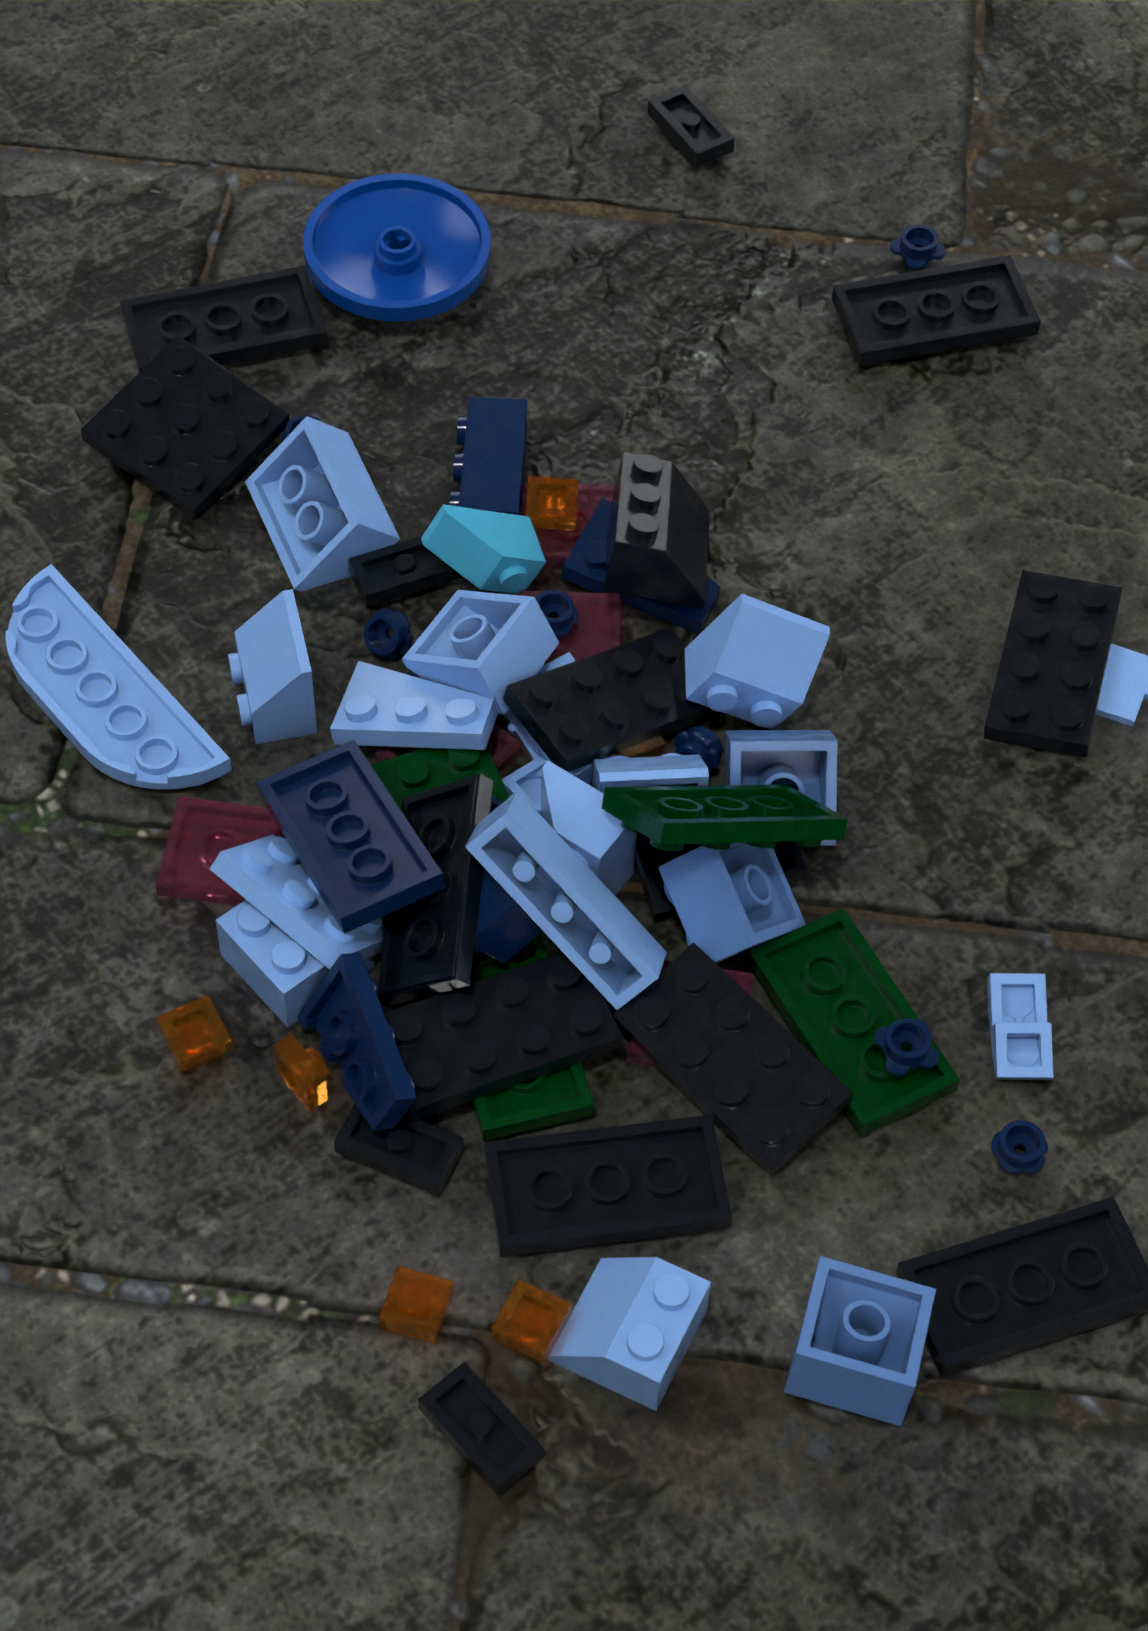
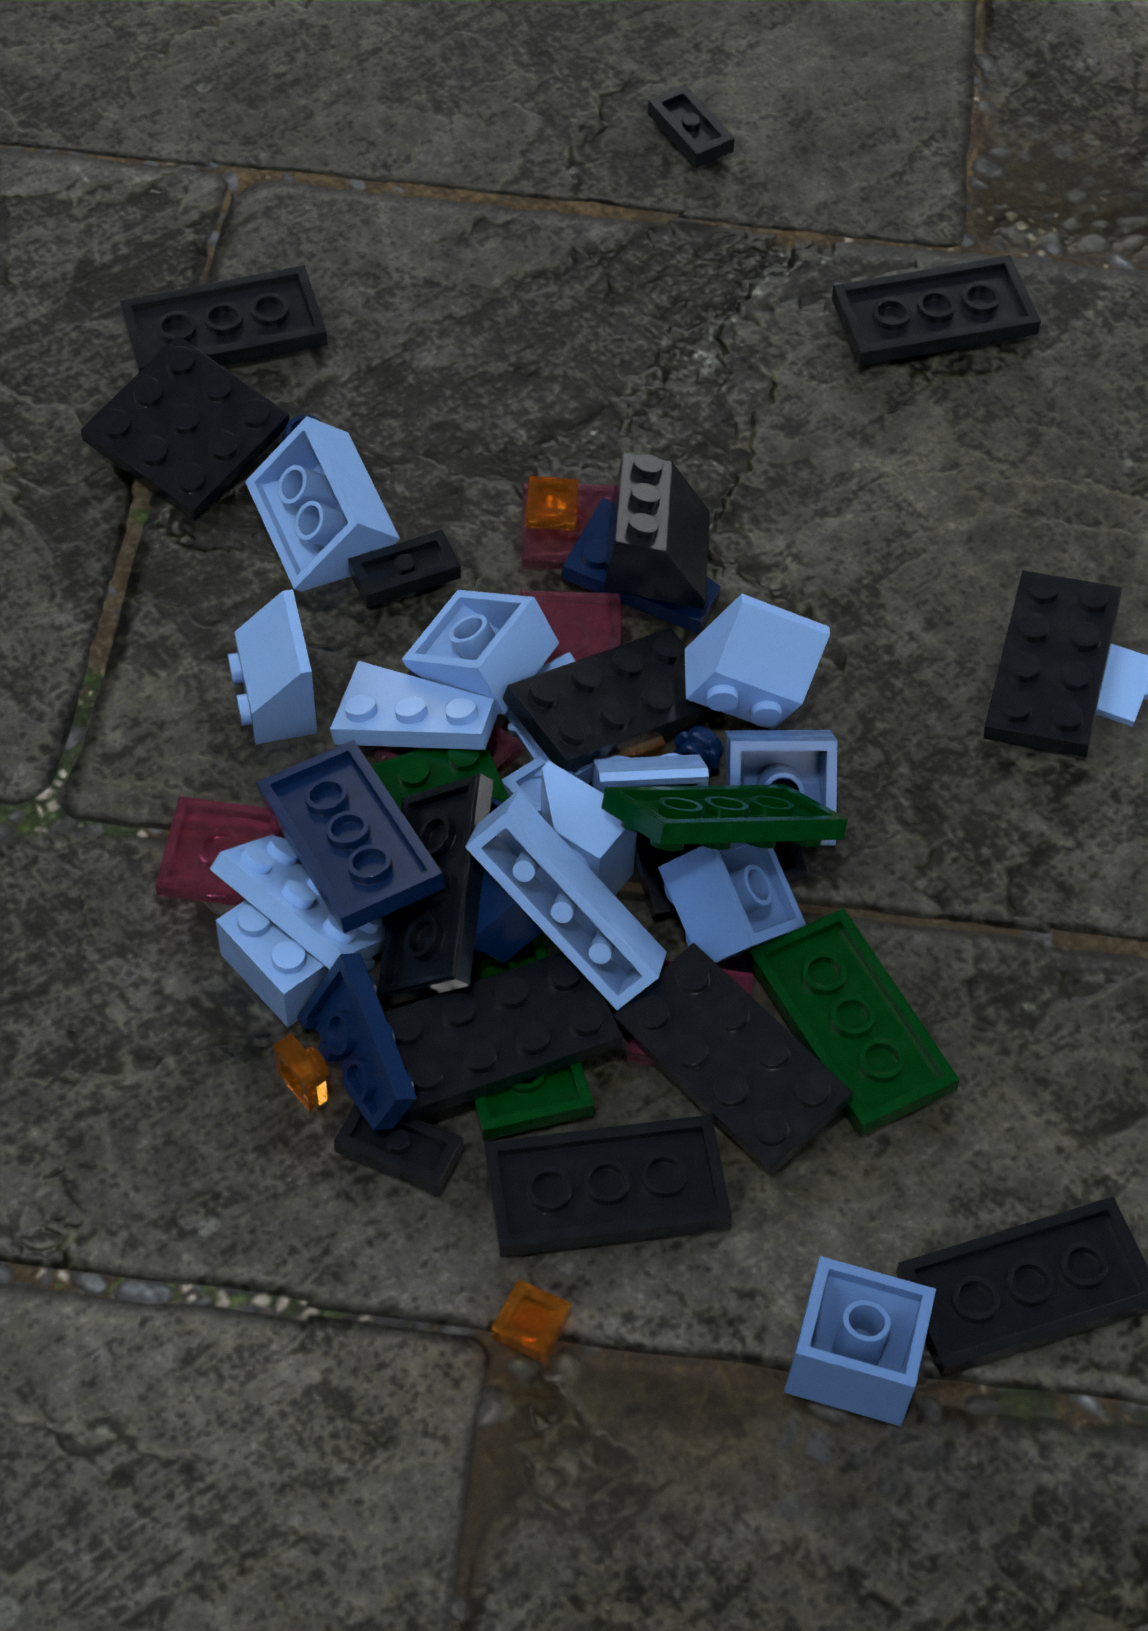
(103, 692): light blue plate -> none
(194, 1033): clear orange plate -> none
(377, 635): dark blue plate -> none
(397, 247): blue dish -> none
(416, 1304): clear orange plate -> none
(481, 1428): black plate -> none
(486, 547): medium azure slope -> none
(492, 456): dark blue brick -> none
(559, 605): dark blue plate -> none
(633, 1326): light blue slope -> none
(910, 1033): dark blue plate -> none
(918, 246): dark blue plate -> none
(1019, 1026): light blue slope -> none
(1024, 1135): dark blue plate -> none

